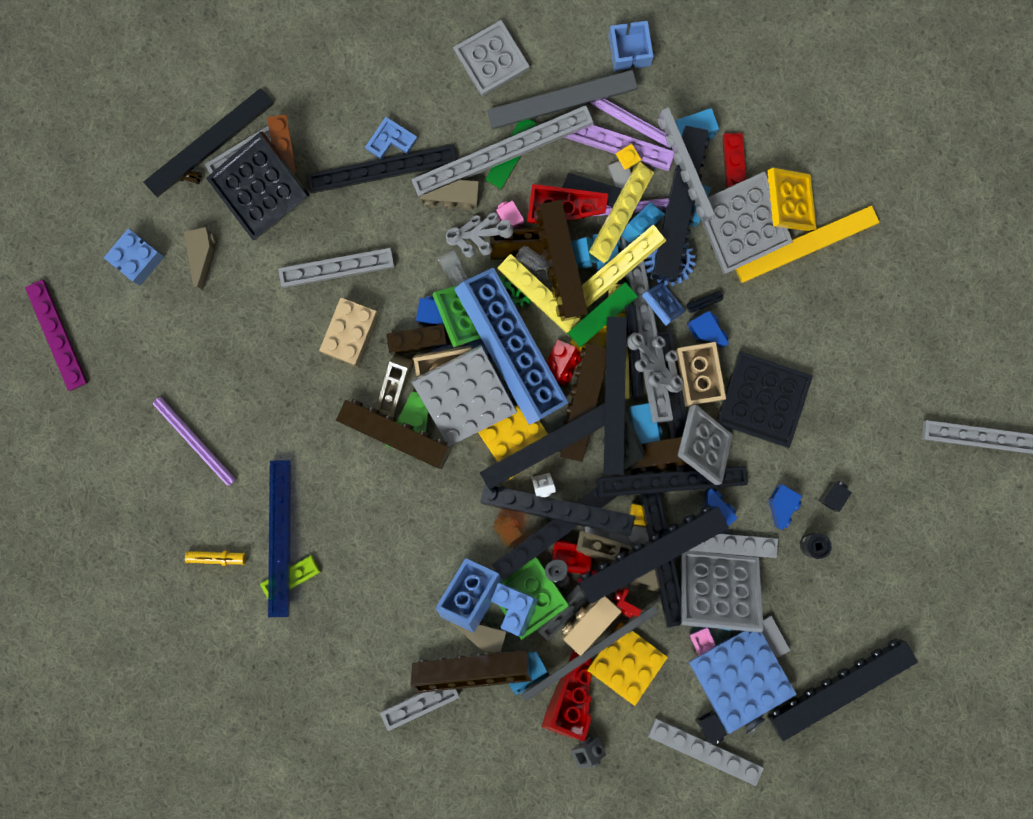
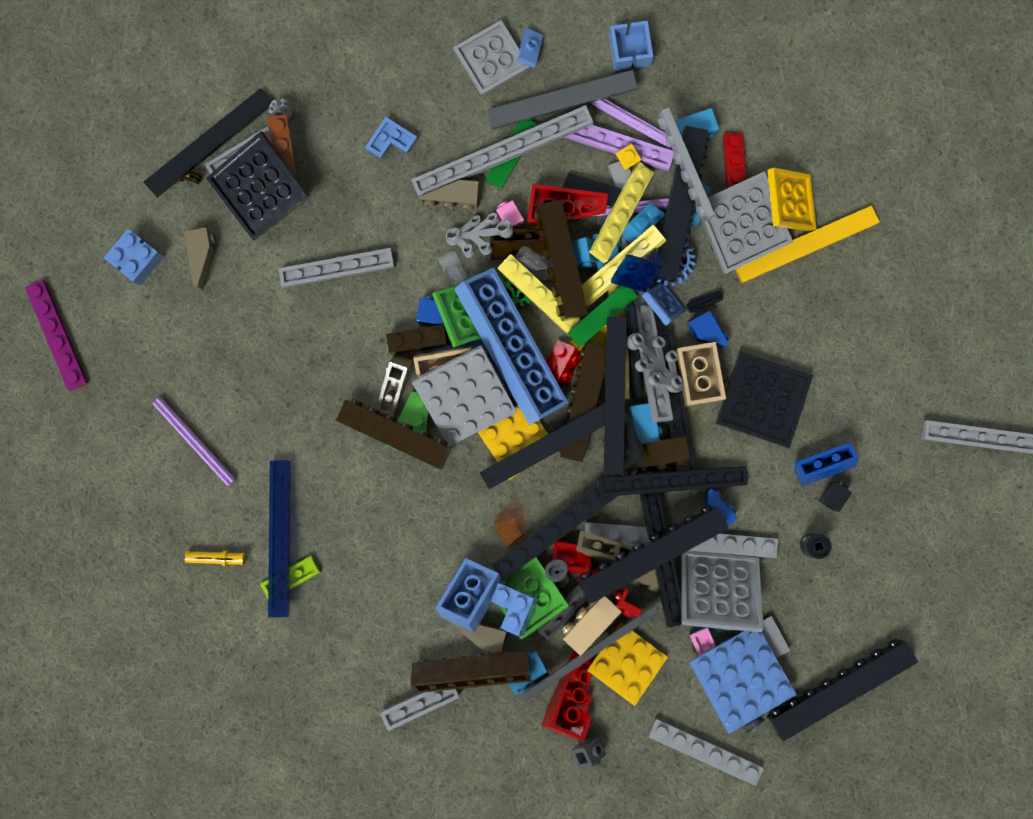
(280, 107): none -> light grey gear
(349, 332): tan brick -> none
(381, 169): black tile -> none
(530, 47): none -> medium blue plate
(543, 485): white plate -> none
(558, 510): black plate -> none
(638, 272): none -> clear blue bracket
(638, 512): yellow plate -> none
(705, 445): light grey plate -> none
(711, 728): black brick -> none
(783, 504): blue slope -> none
(826, 464): none -> blue brick

